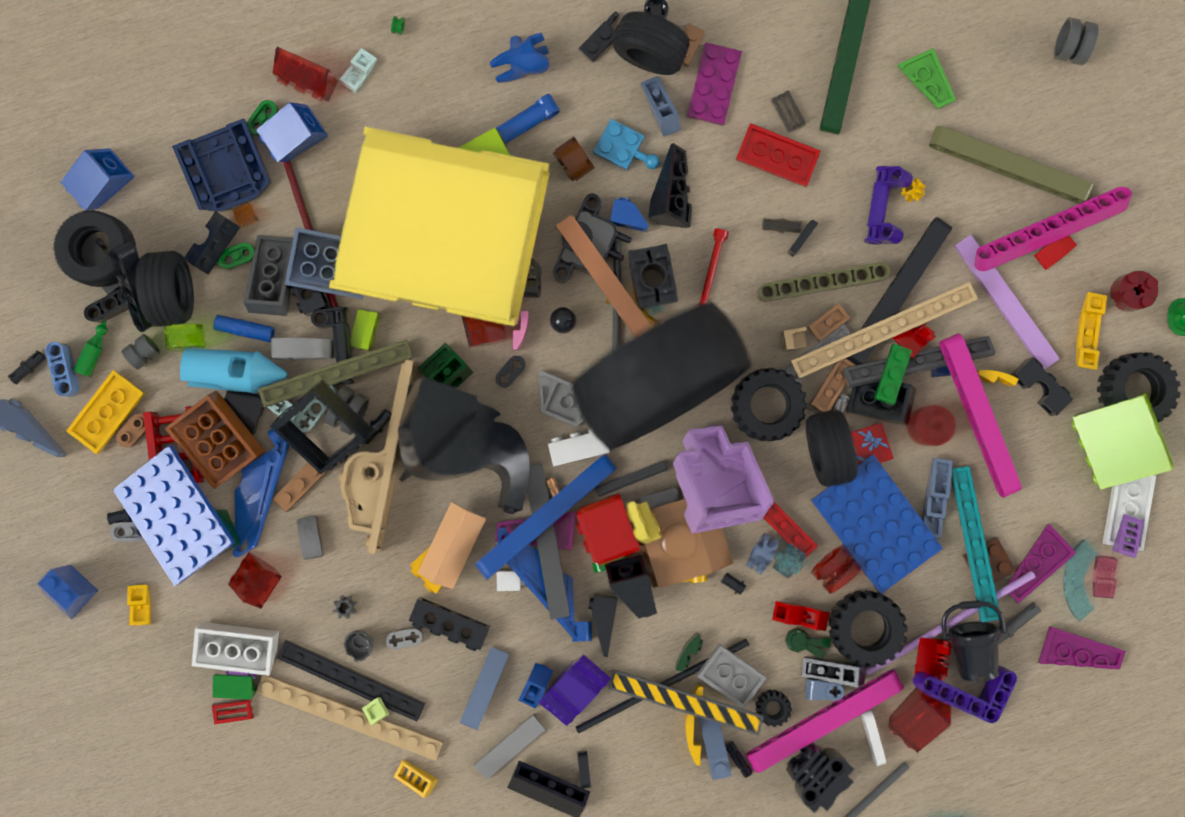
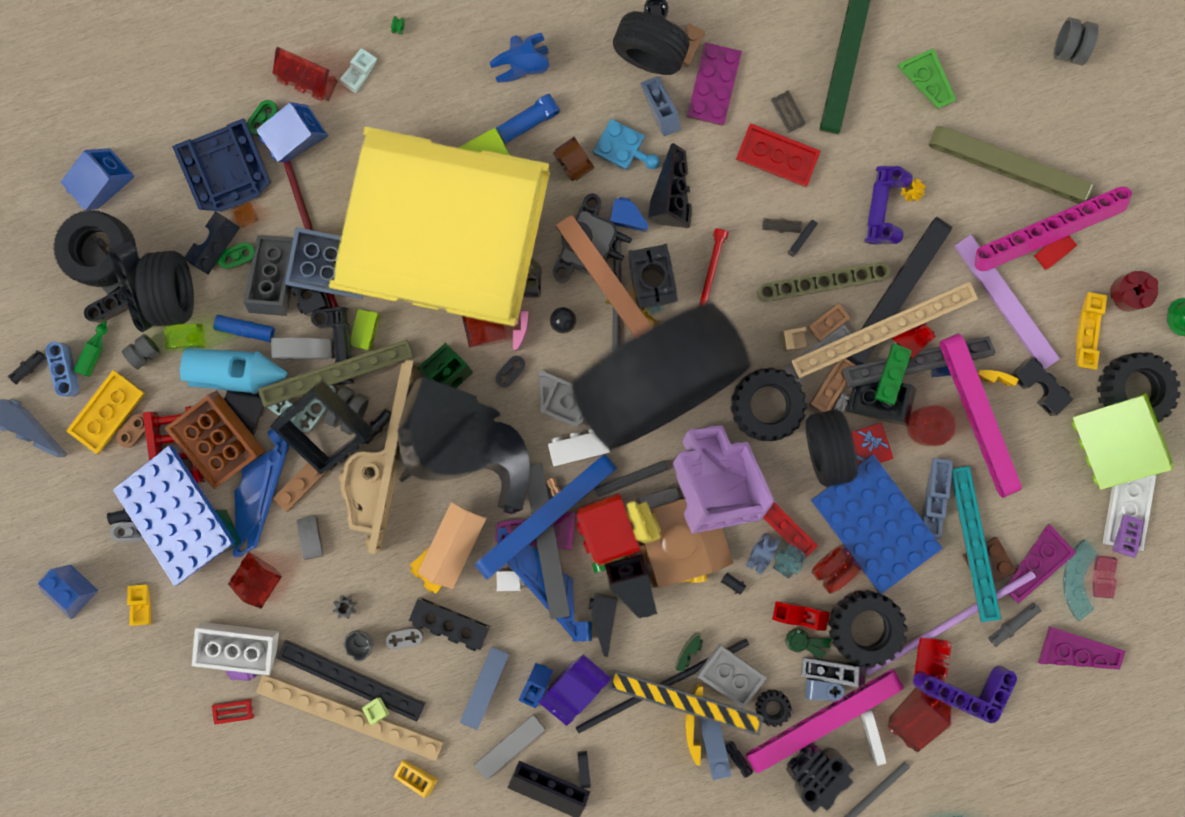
(233, 686): green panel -> none
(600, 39): black hinge -> none
(975, 642): black piece -> none

